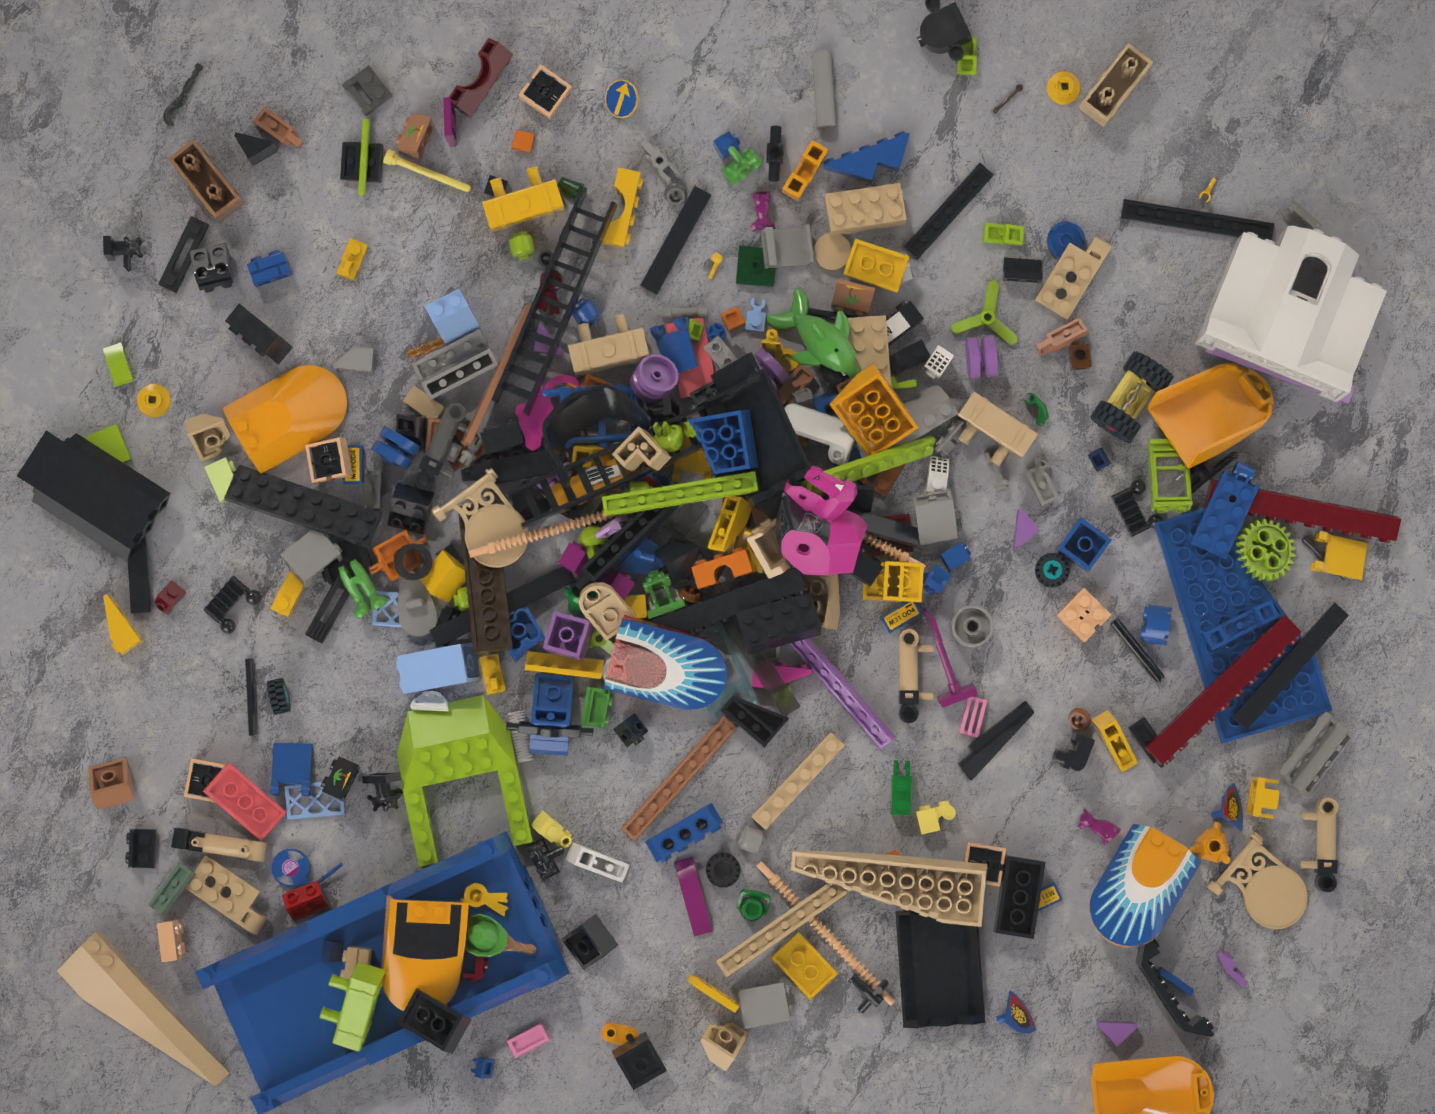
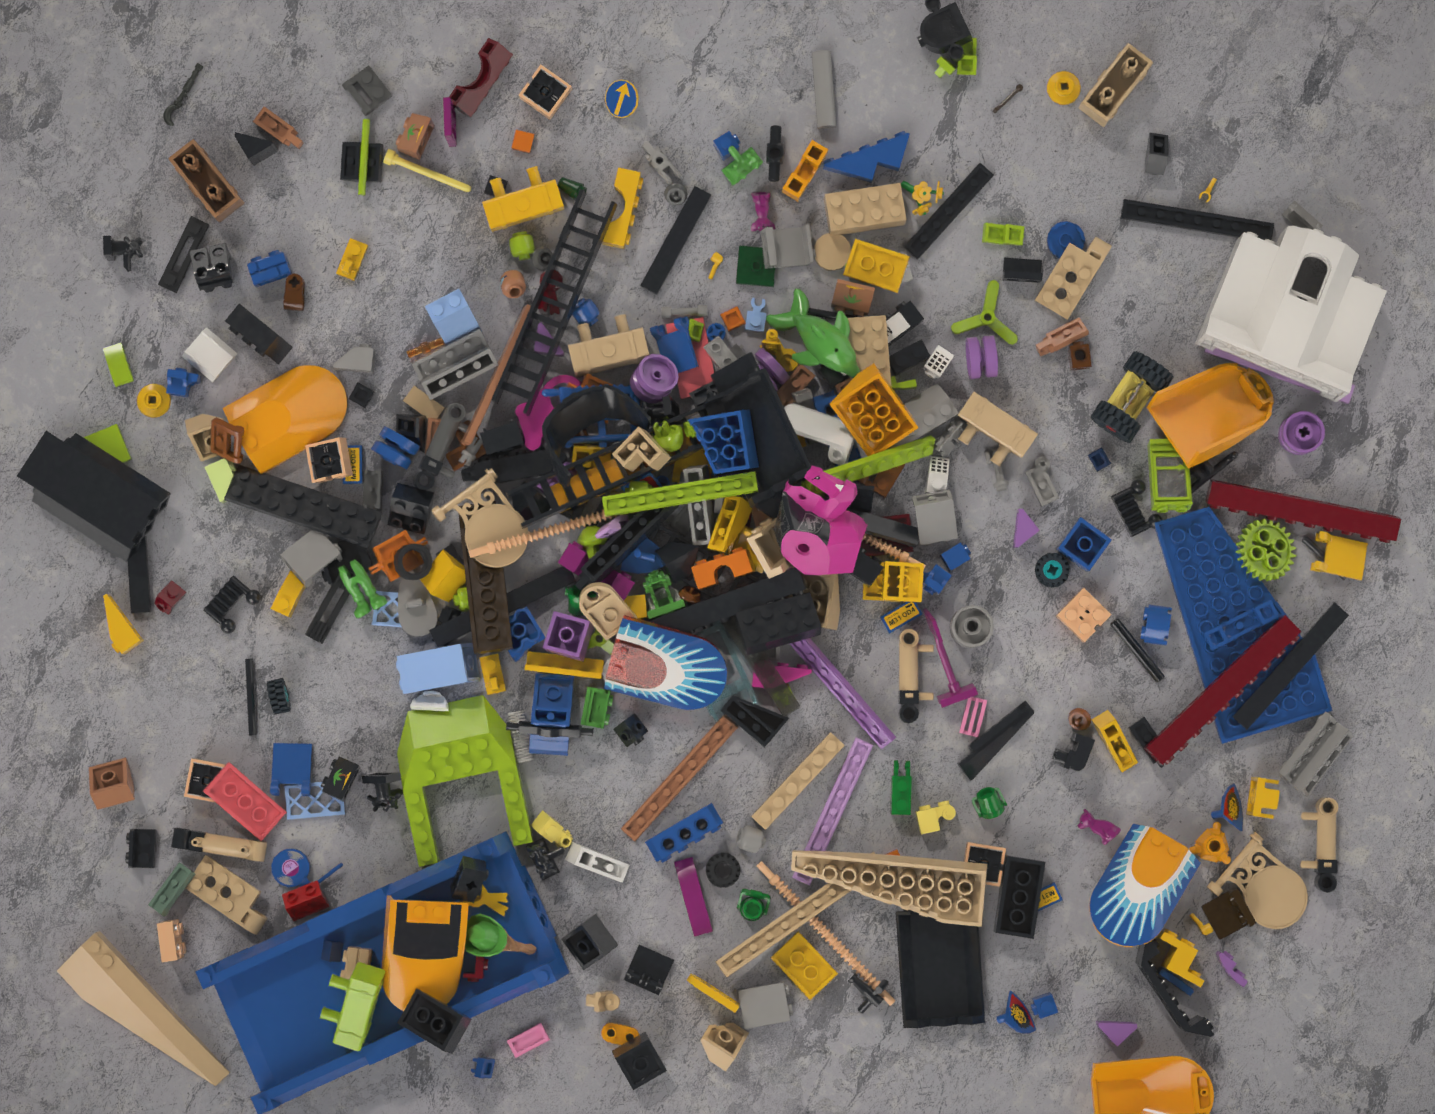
(181, 381): none -> blue brick
(209, 354): none -> white slope
(221, 440): none -> dark orange plate
(294, 297): none -> reddish brown piece
(361, 395): none -> black tile
(453, 452): flat silver piece -> none
(469, 879): none -> black brick
(512, 284): none -> nougat head
(595, 477): sticker -> none
(603, 1001): none -> tan hips
(648, 969): none -> black hinge
(700, 513): none -> light grey brick
(837, 800): none -> lavender tile
(922, 193): none -> yellow plant
(945, 66): none -> lime tile
(989, 803): none -> green piece
(1042, 412): green piece -> none
(1044, 1005): none -> blue brick
(1156, 154): none -> black slope
(1180, 957): none -> yellow bracket
(1205, 929): none -> yellow hand
(1224, 518): blue hinge -> none
(1228, 913): none -> dark brown bracket
(1312, 430): none -> medium lavender wheel

